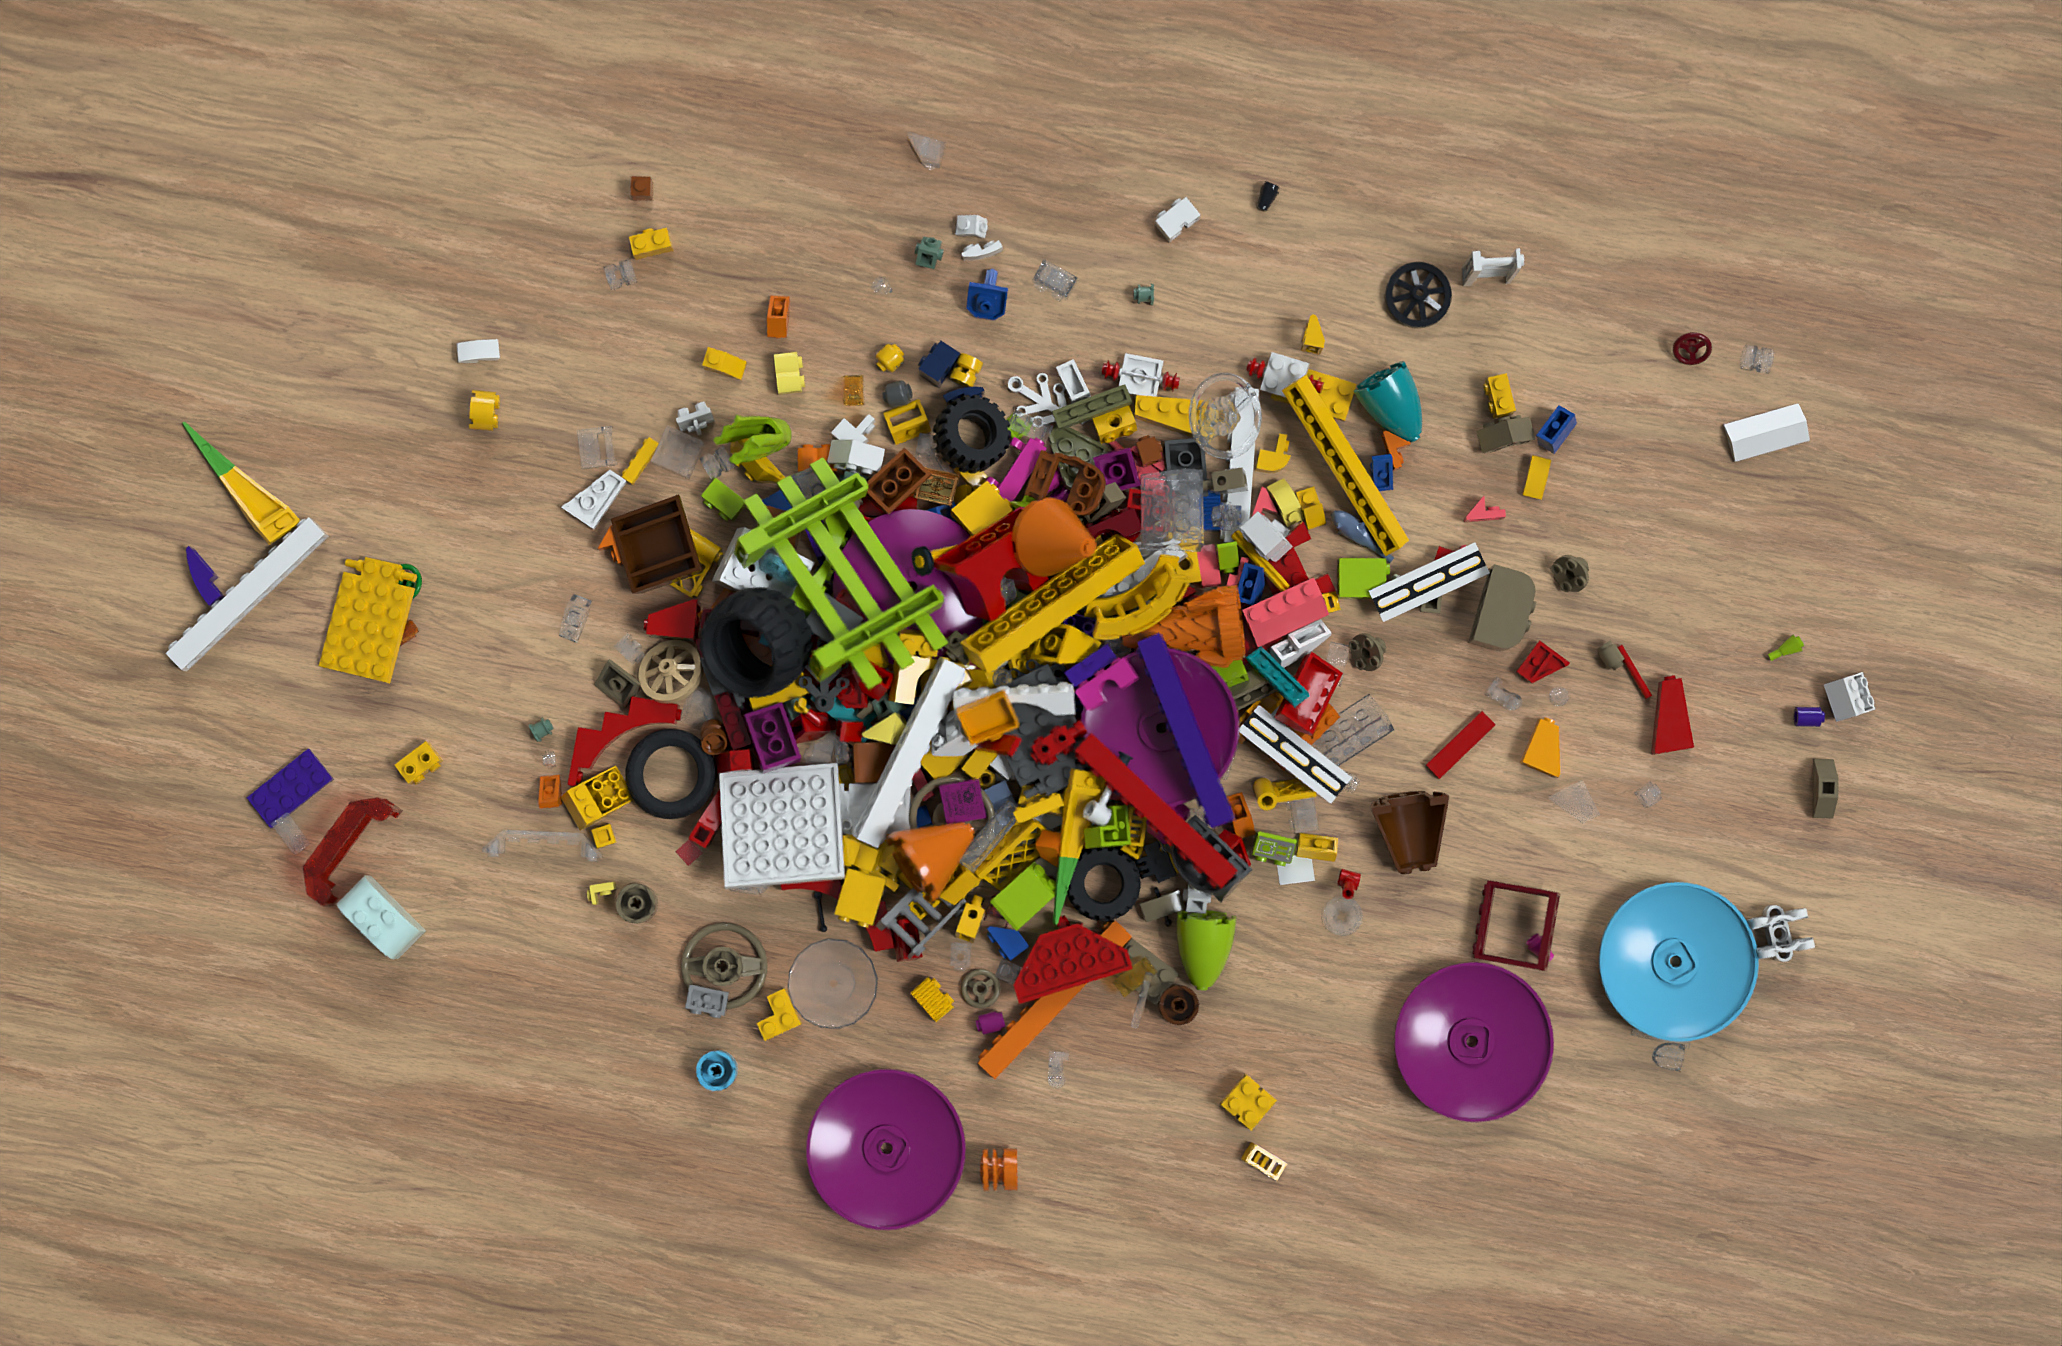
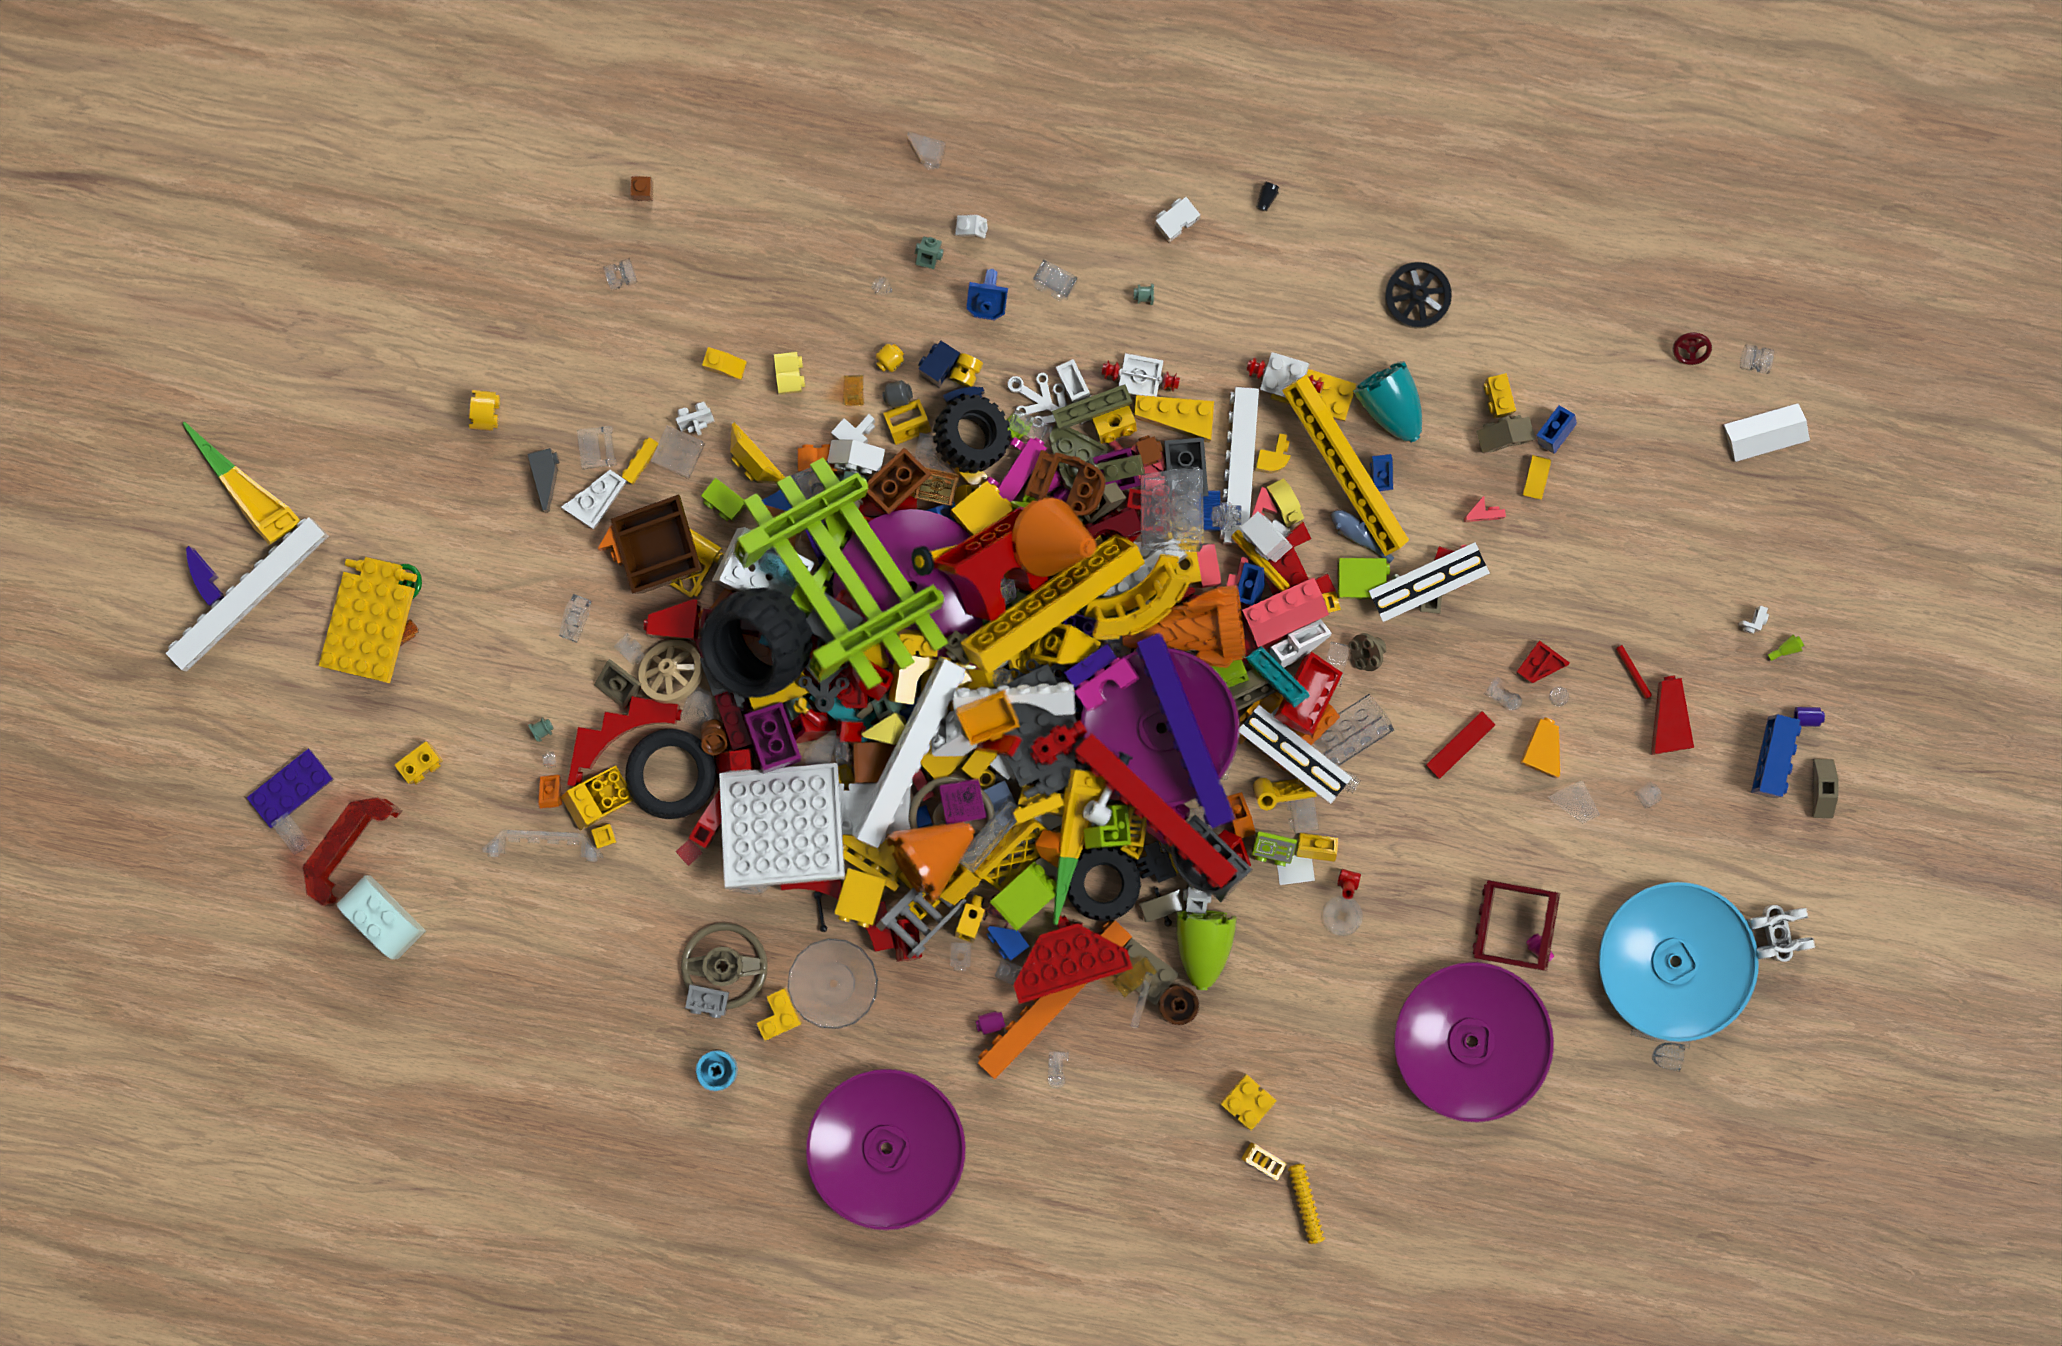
(477, 350): white slope -> none
(545, 472): none -> dark grey slope
(604, 889): light yellow bracket -> none
(627, 898): dark tan brick -> none
(651, 243): yellow brick -> none
(717, 462): clear wheel -> none
(764, 434): lime piece -> none
(778, 316): orange slope -> none
(860, 854): yellow brick -> none
(933, 999): yellow brick -> none
(976, 253): white slope -> none
(981, 1001): dark tan piece -> none
(999, 1169): orange wheel -> none
(1122, 468): none -> olive plate
(1221, 415): clear piece -> none
(1227, 557): lime slope -> none
(1235, 481): dark tan torso -> none
(1306, 1204): none -> yellow piece
(1311, 508): yellow slope -> none
(1313, 337): yellow tile -> none
(1392, 444): orange slope -> none
(1412, 827): reddish brown cone -> none
(1483, 267): white fence -> none
(1503, 609): dark tan brick -> none
(1571, 573): dark tan plate -> none
(1611, 655): dark tan brick -> none
(1760, 618): none -> white bracket
(1775, 756): none -> blue brick
(1849, 696): white slope -> none

